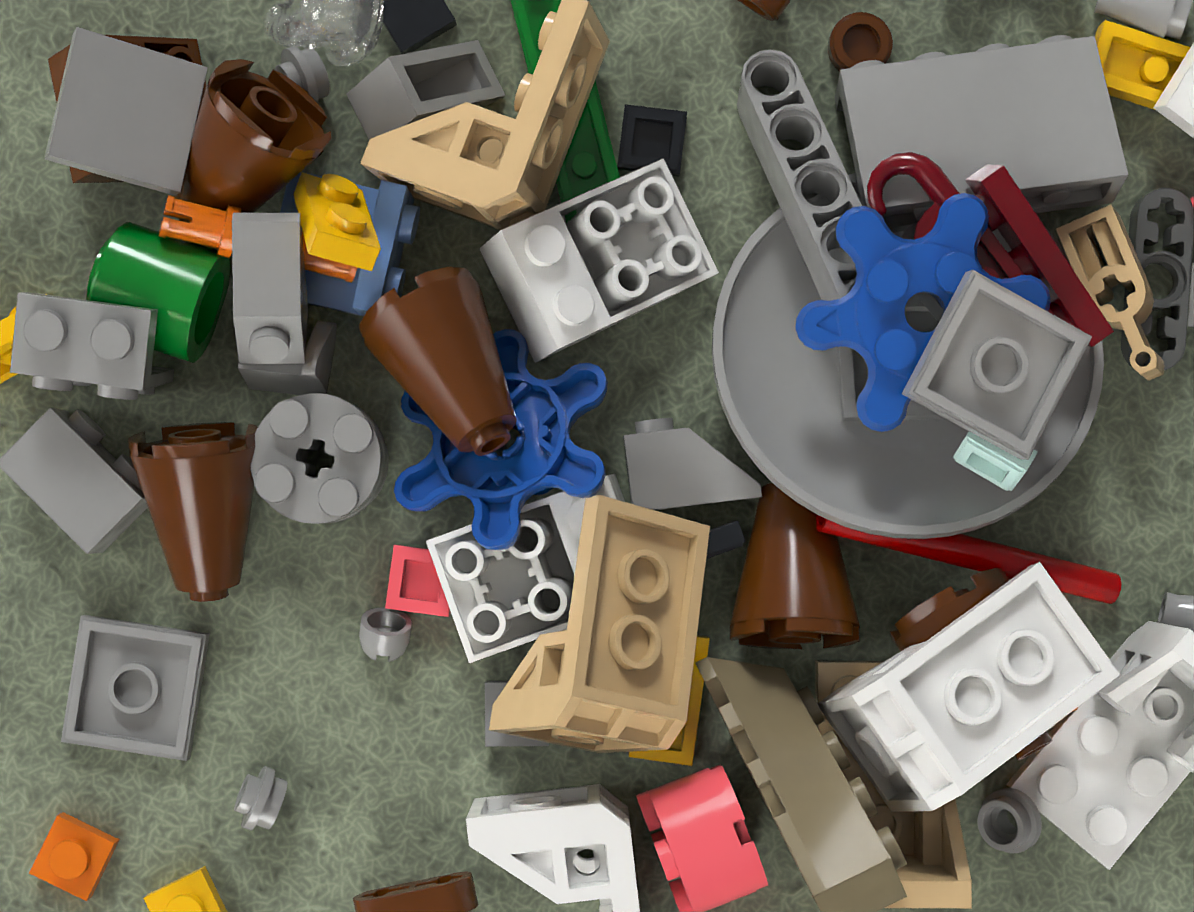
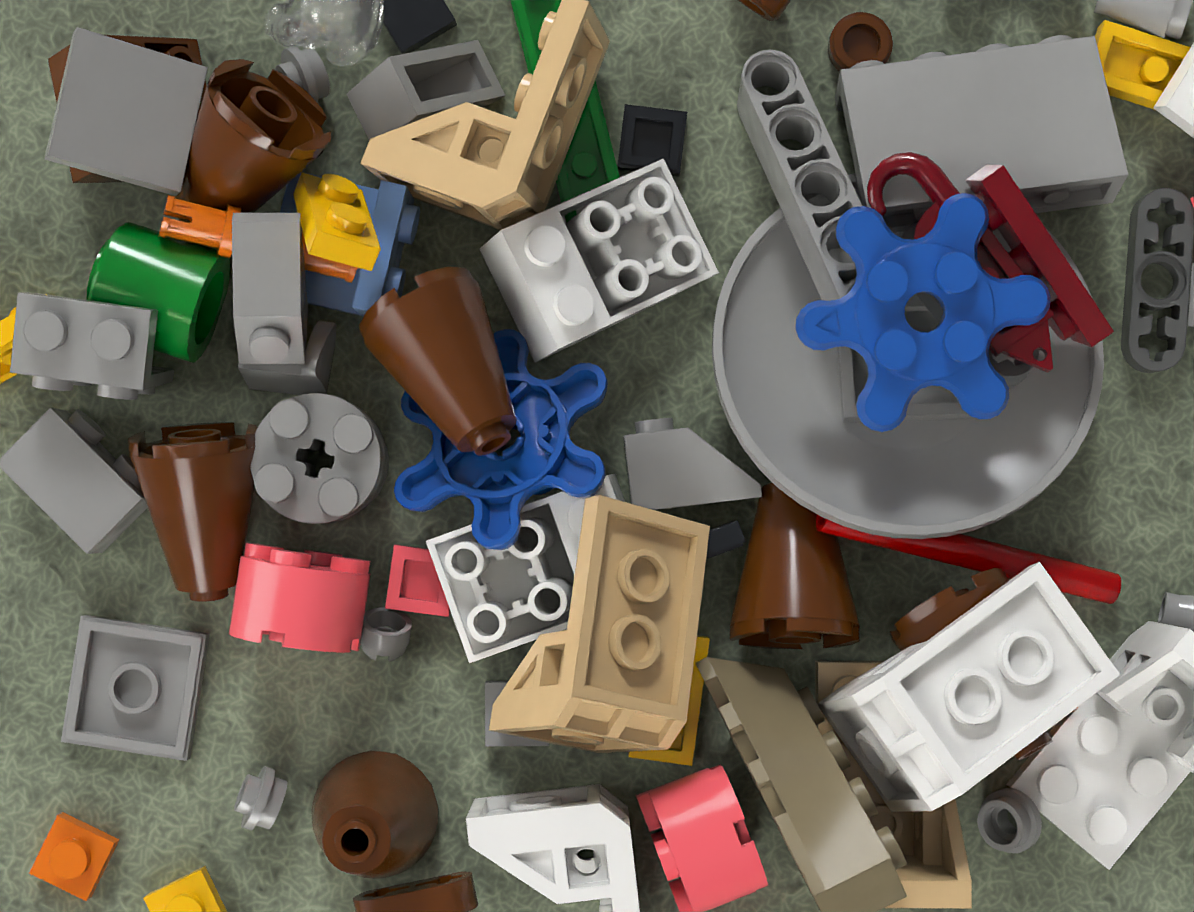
(300, 598): none -> coral brick
(374, 814): none -> reddish brown cone
(991, 461): light aqua tile -> none
(997, 365): light grey tile -> none
(1122, 269): tan piece -> none

